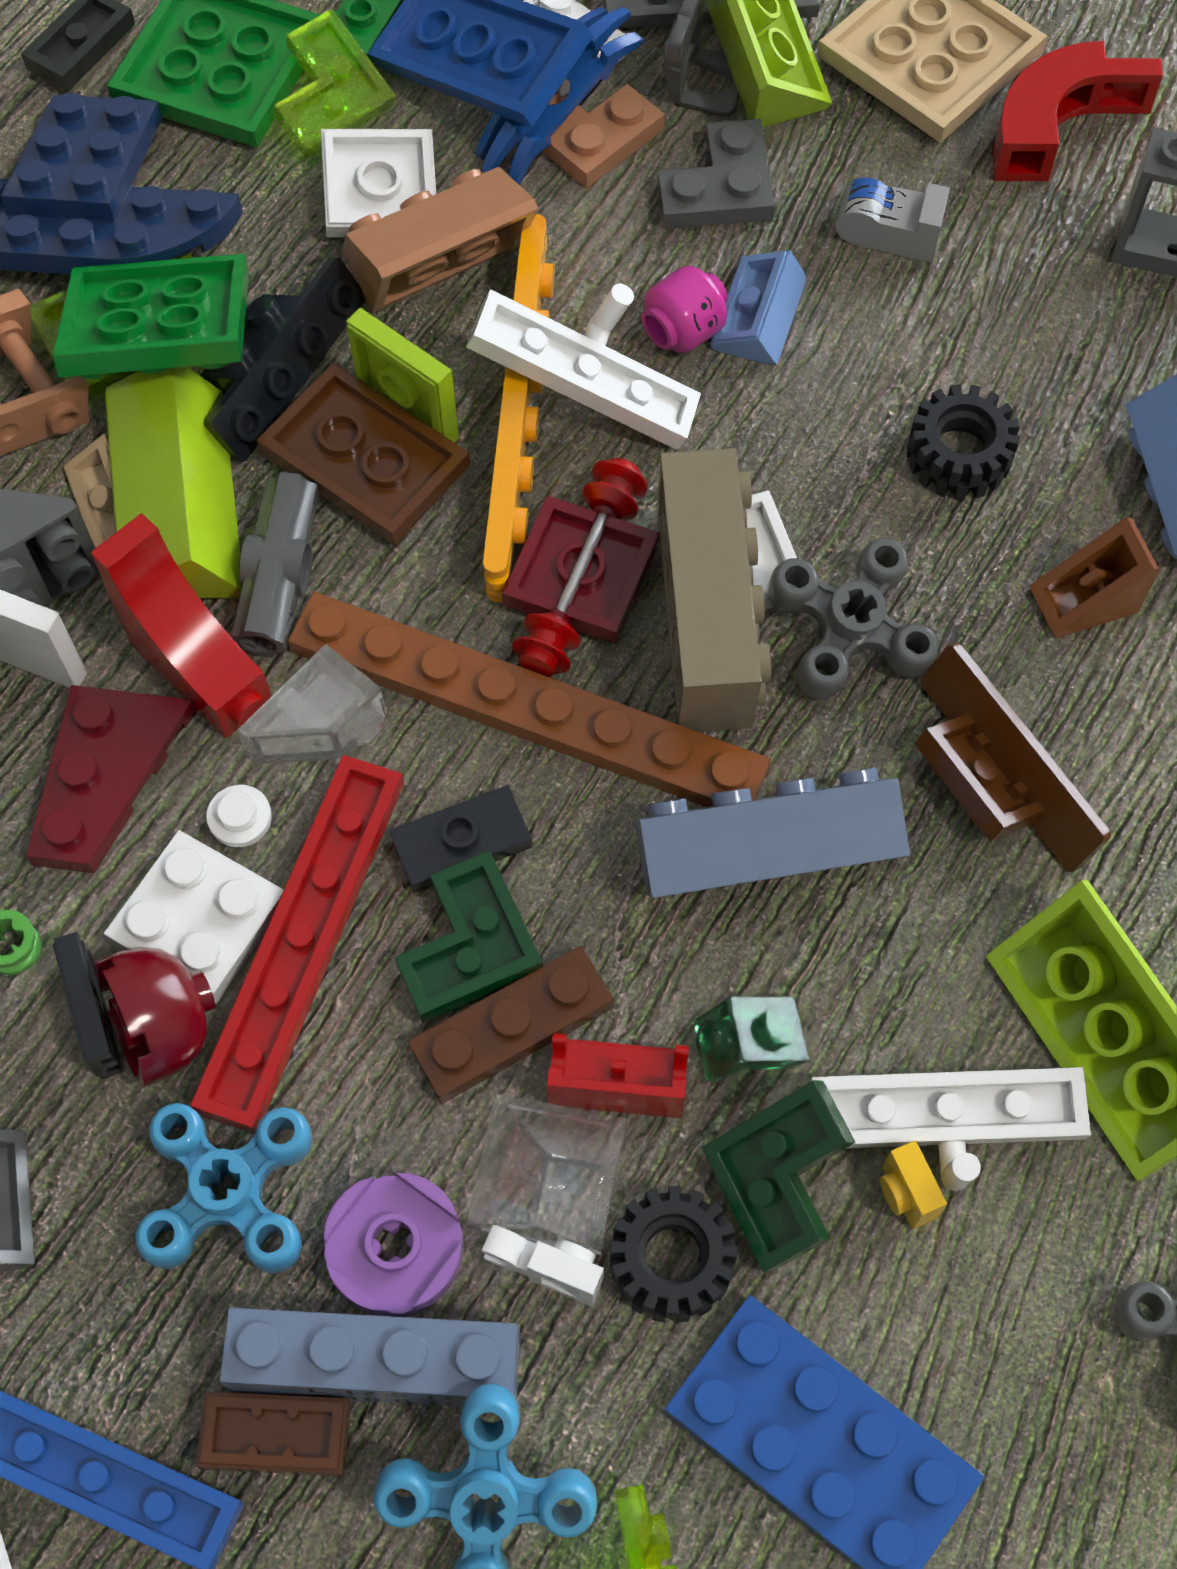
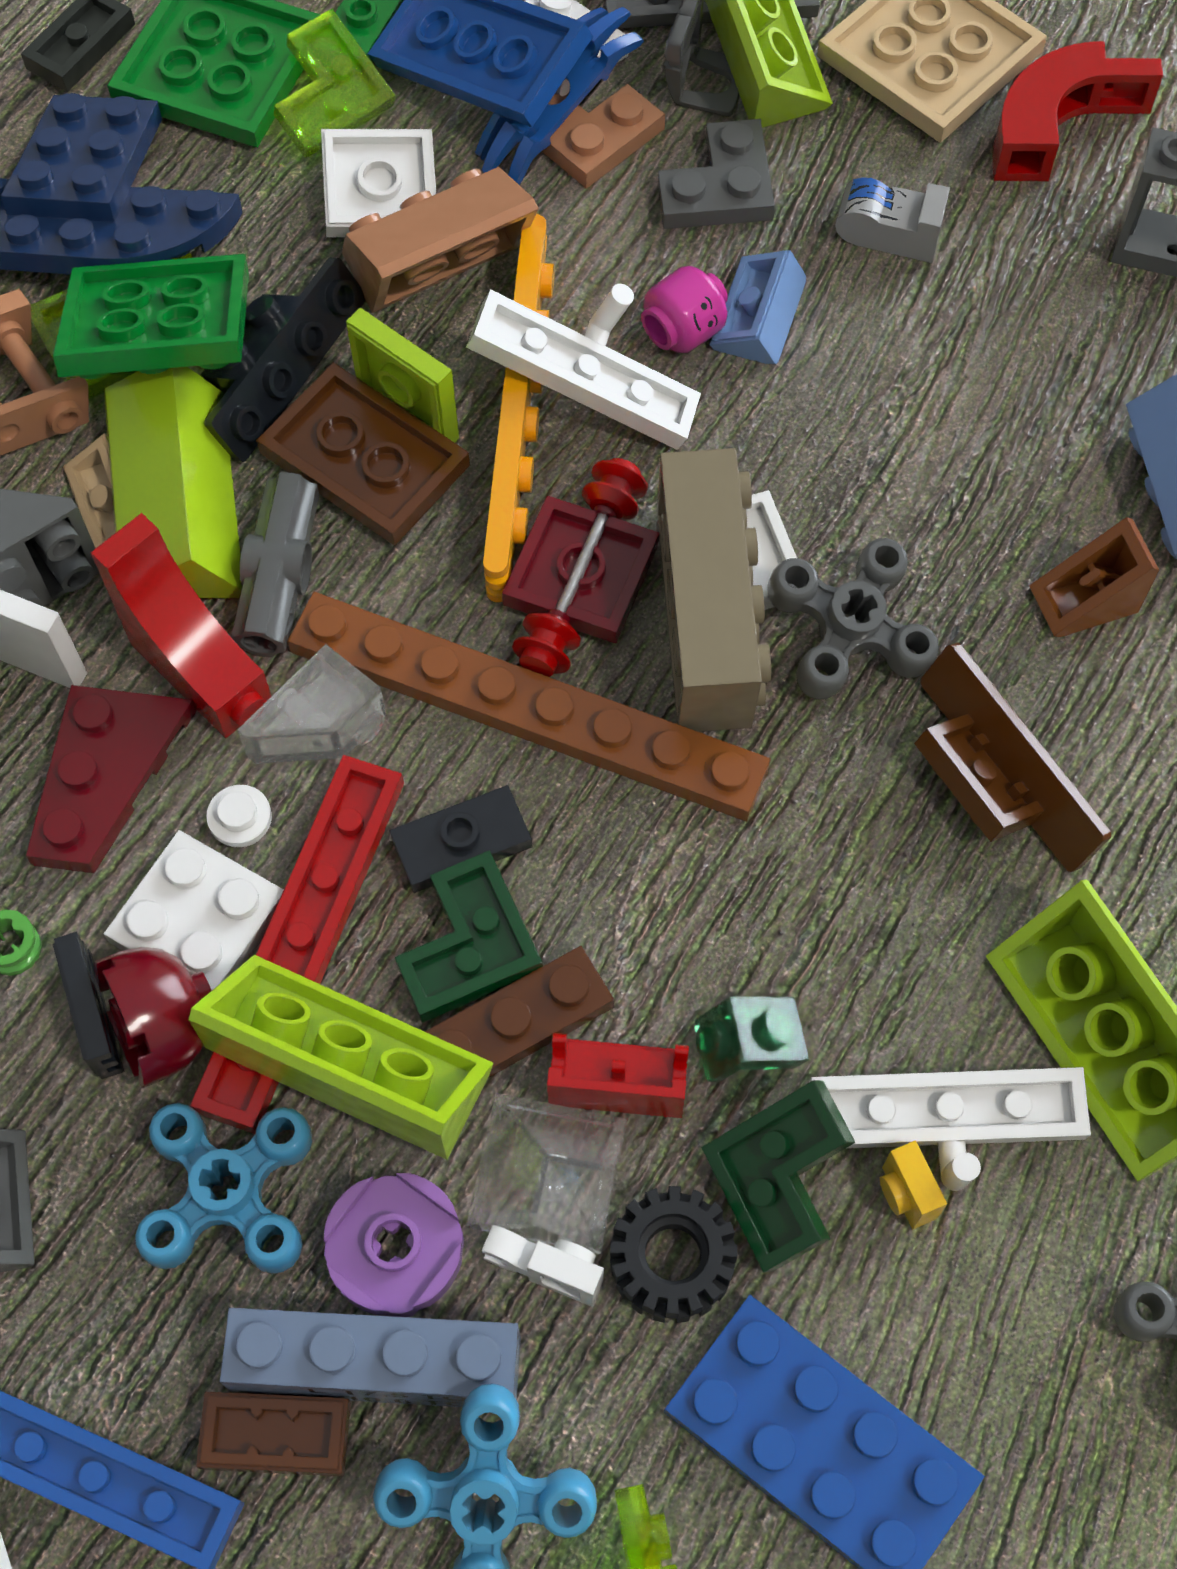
(342, 1053): none -> lime slope
(772, 835): sand blue brick -> none
(966, 414): black tyre -> none

